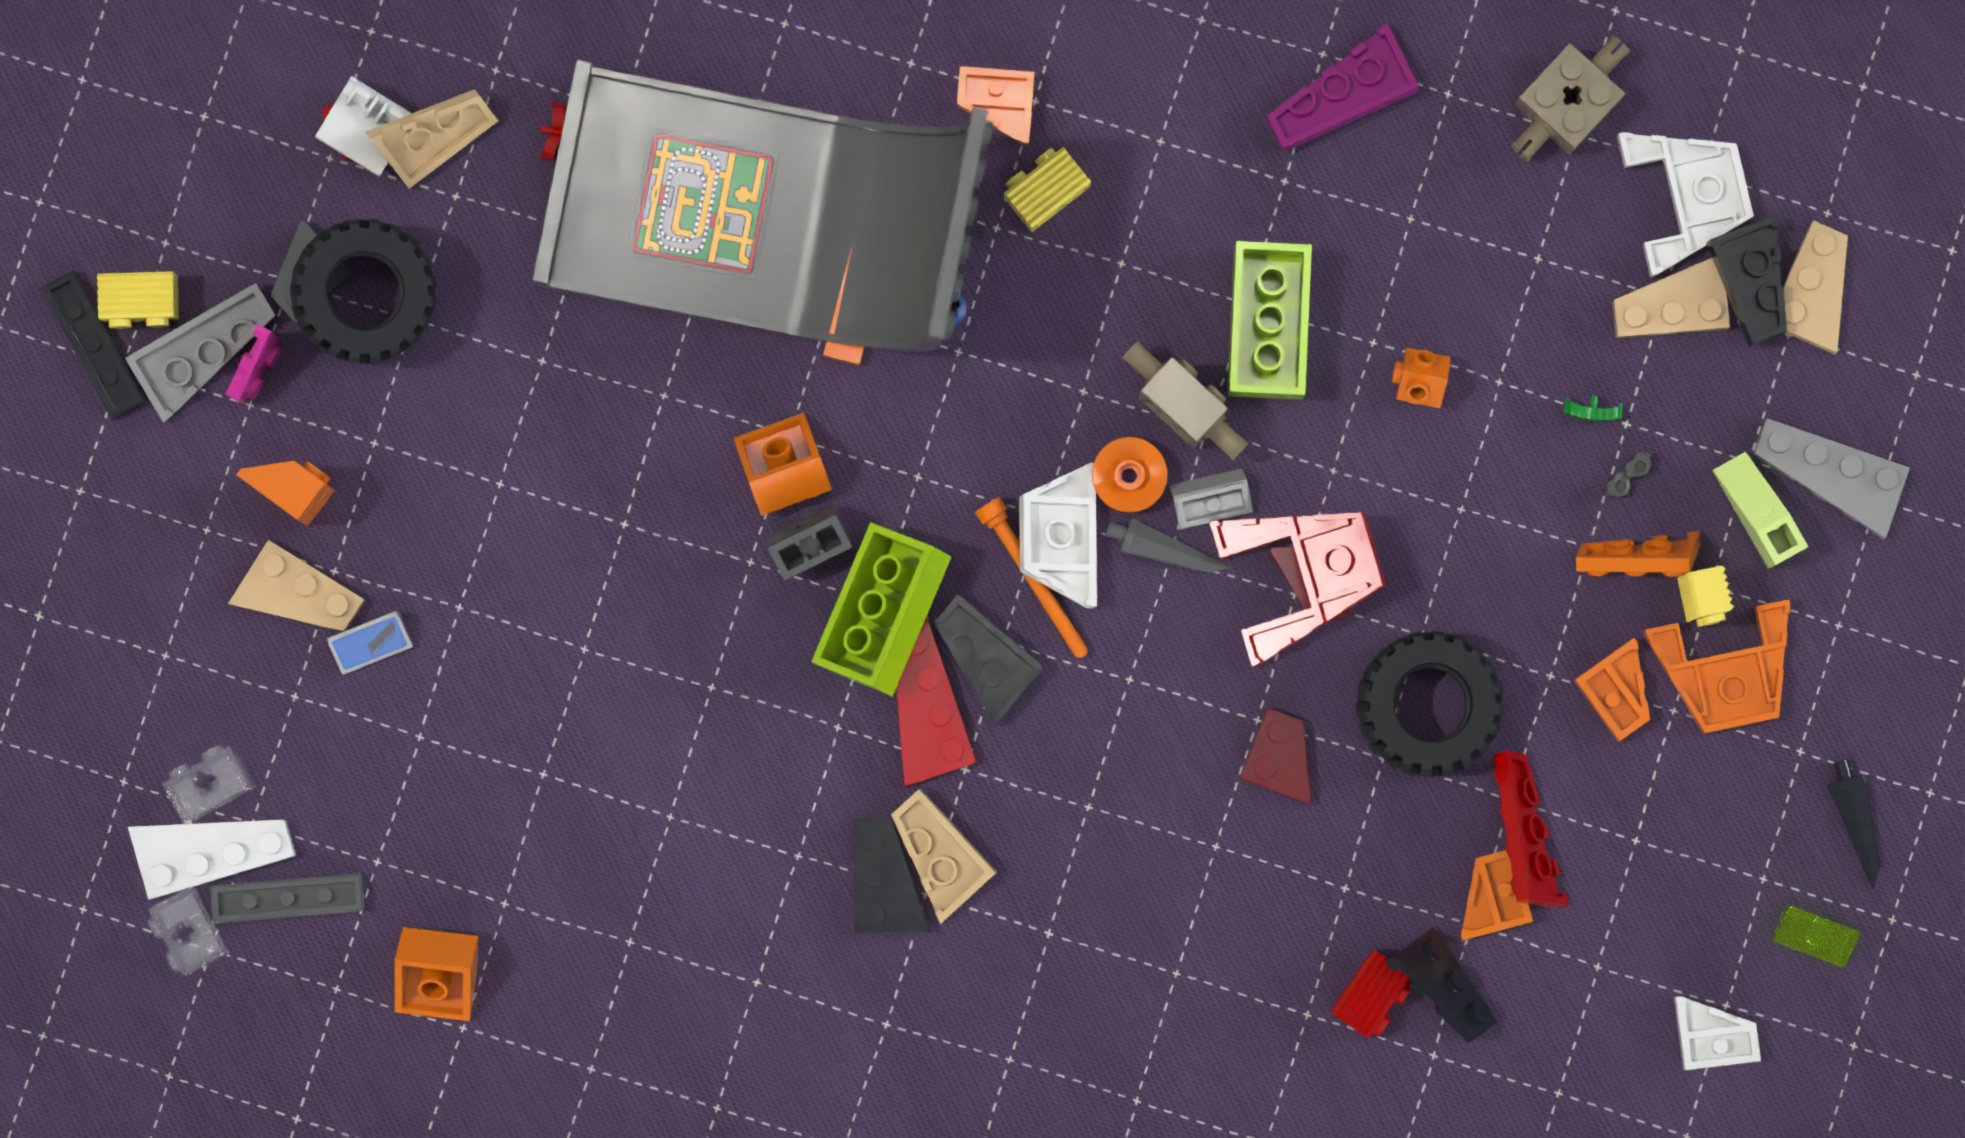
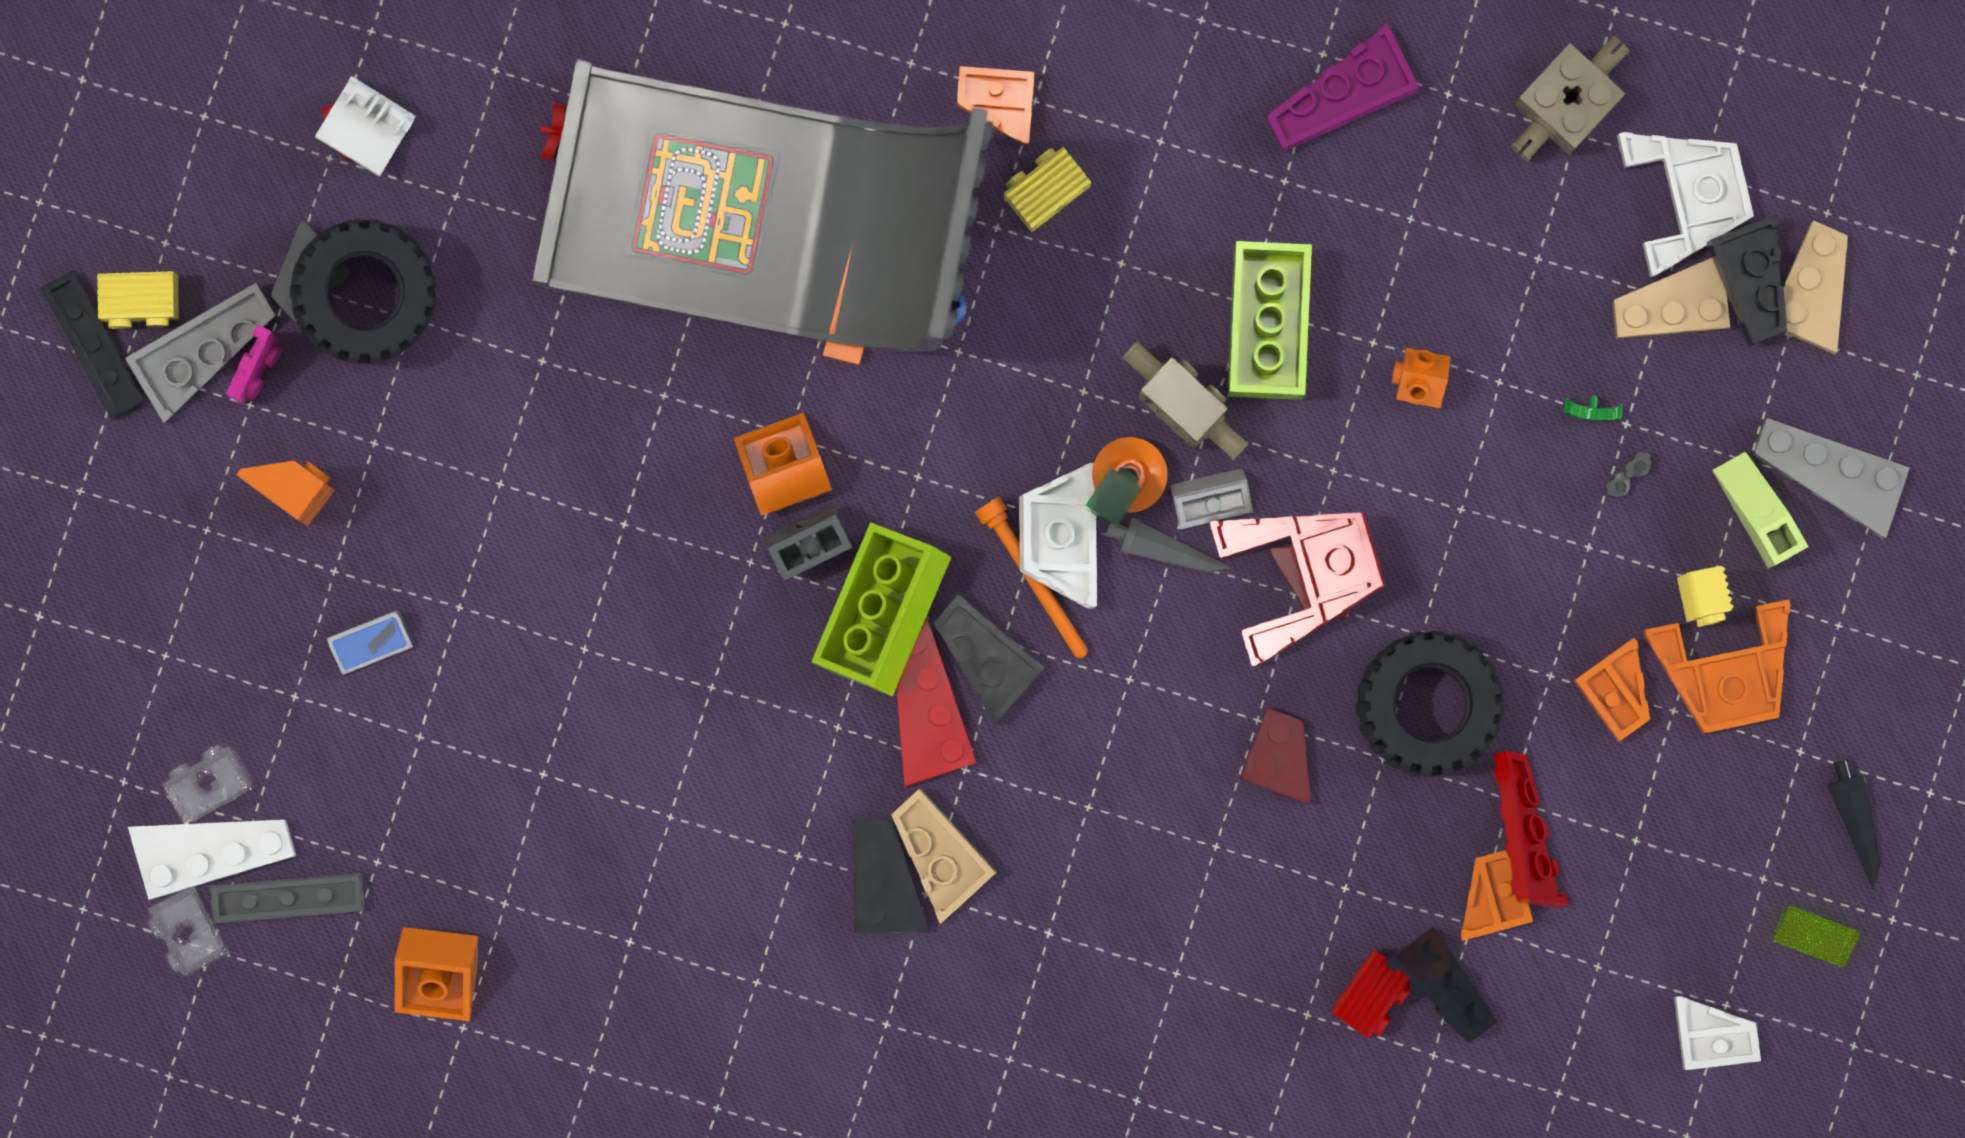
(294, 590): tan wing -> none
(432, 135): tan wing -> none
(1114, 496): none -> clear green brick
(1654, 555): orange wing -> none

